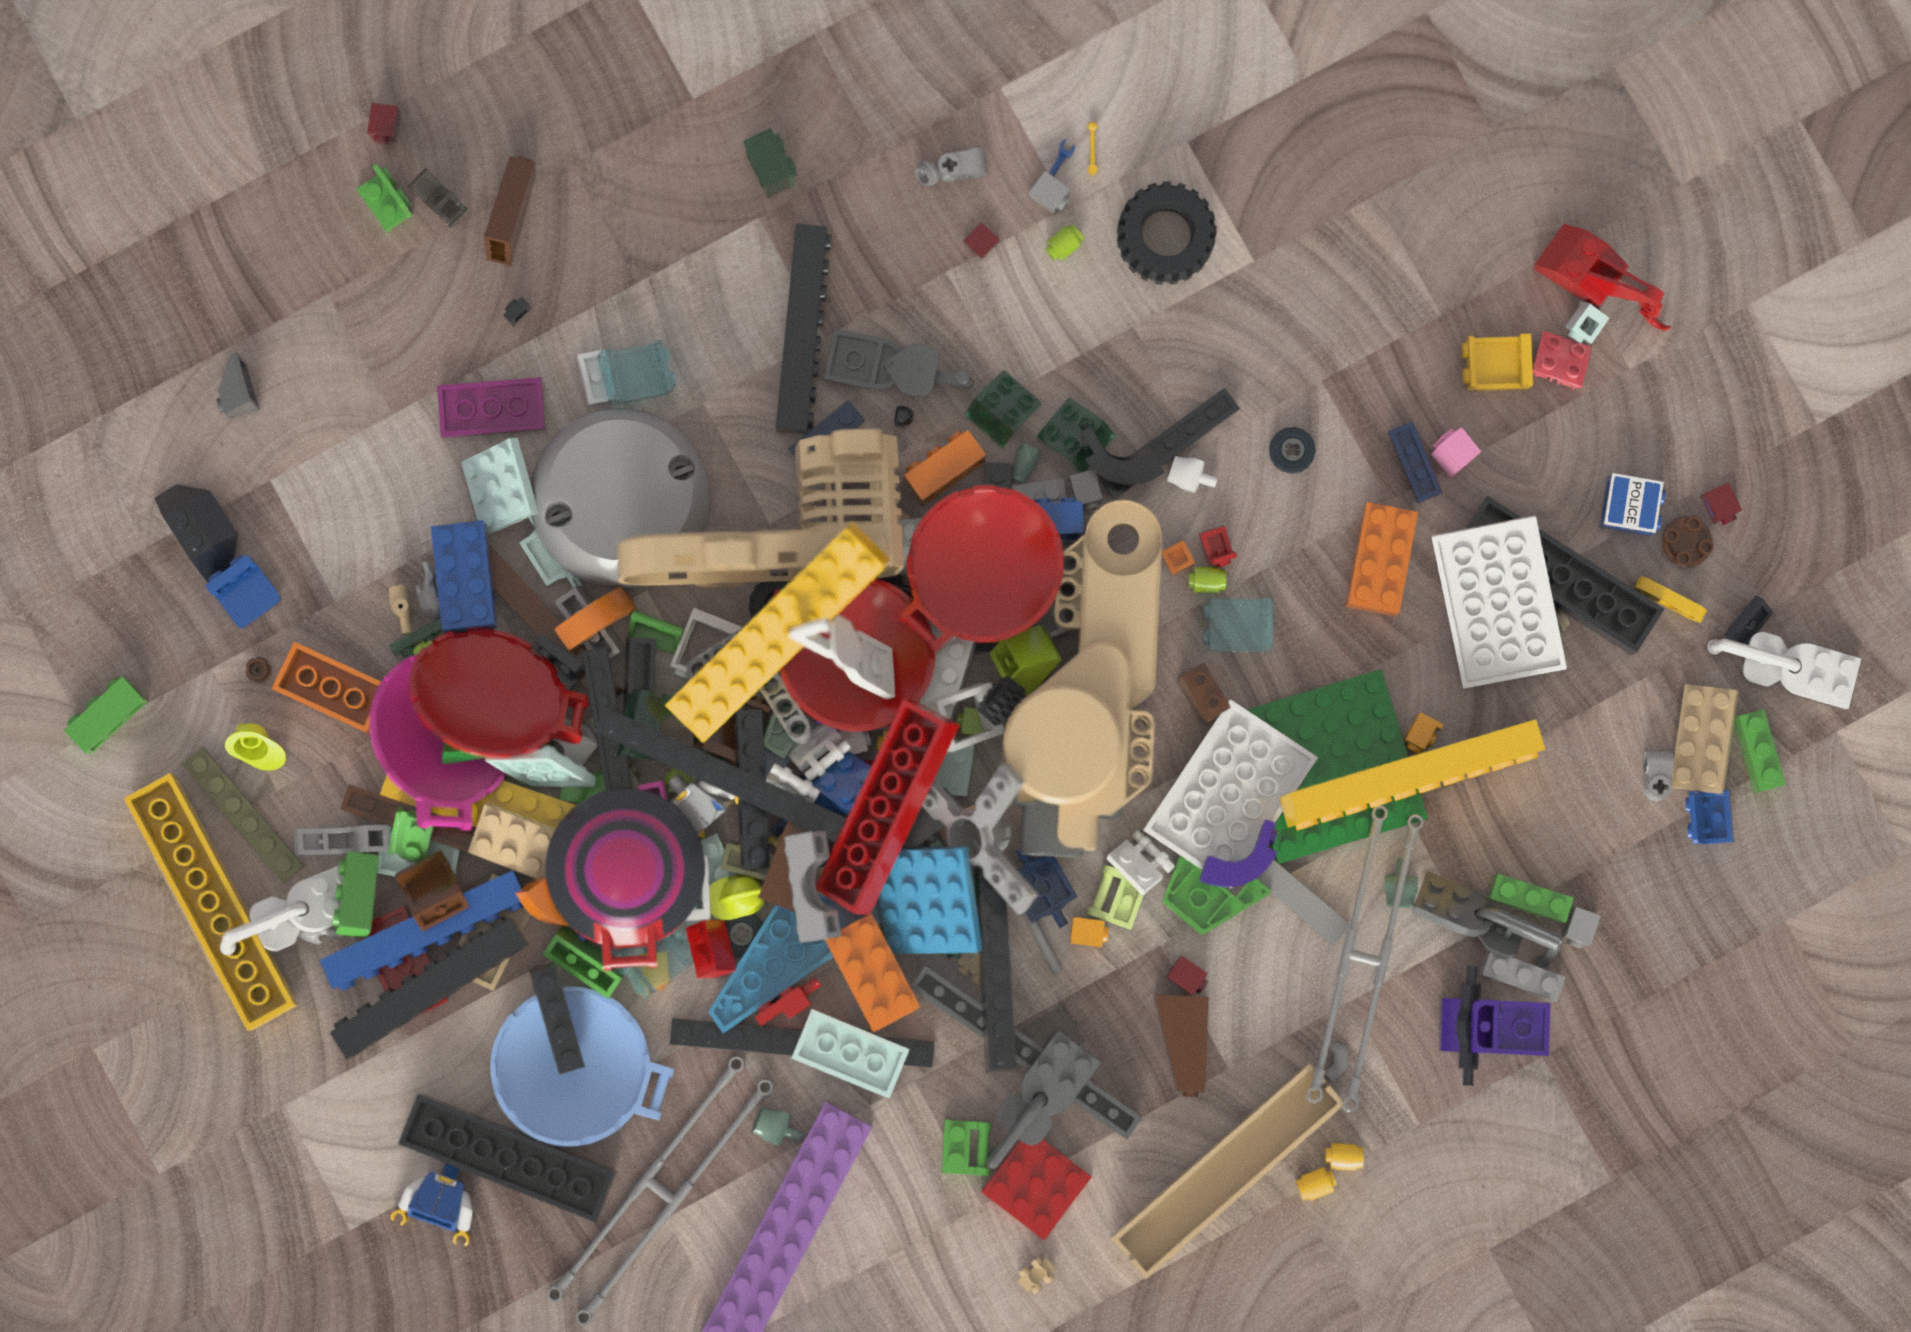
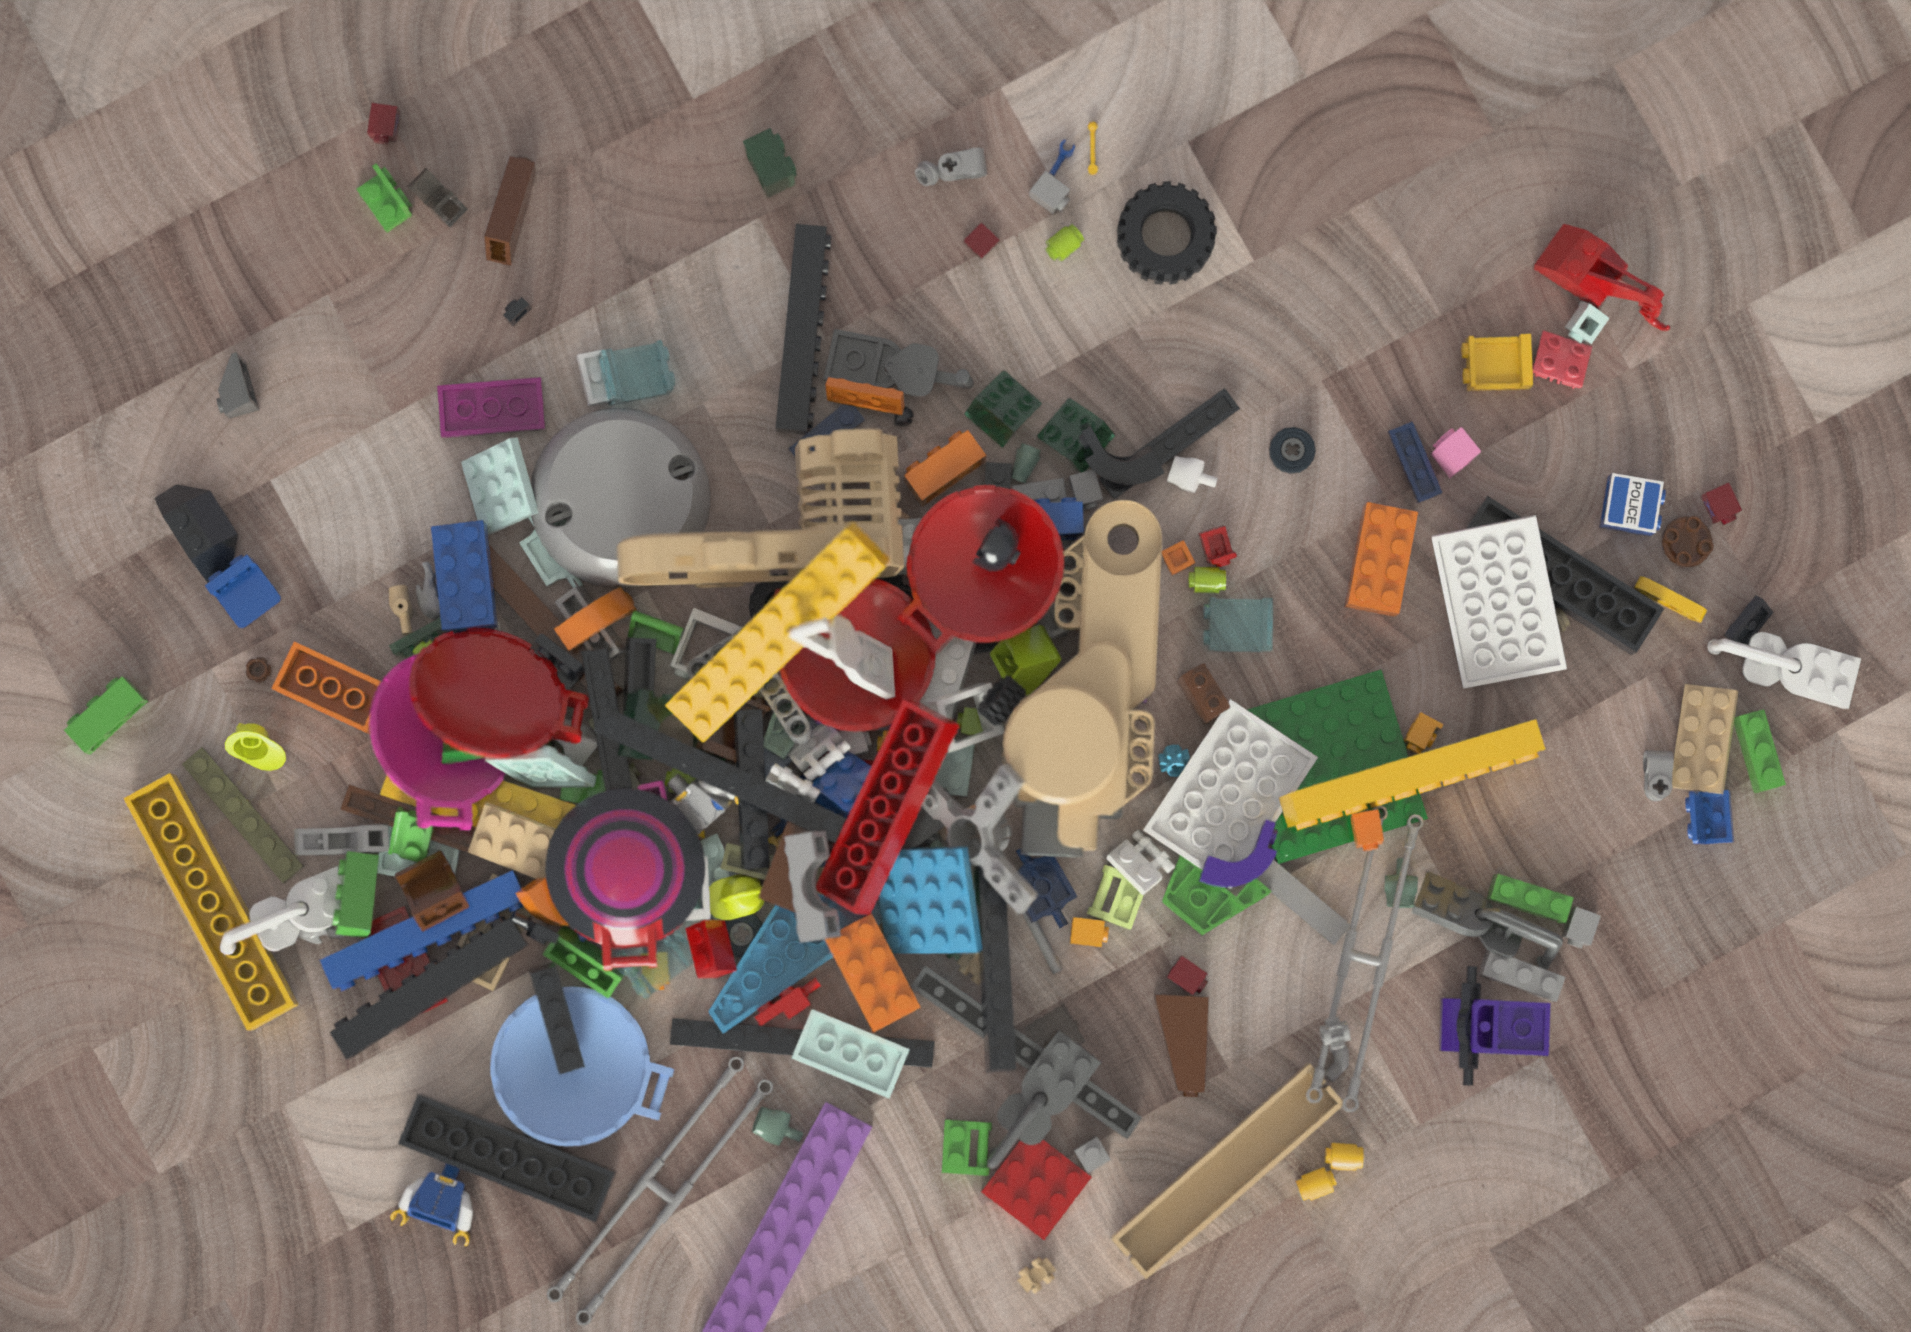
(535, 930): none -> black plate
(865, 396): none -> orange plate
(998, 547): none -> black cylinder
(1092, 1154): none -> light grey brick
(1173, 760): none -> medium azure gear
(1334, 1033): none -> light grey gear
(1367, 830): none -> orange brick

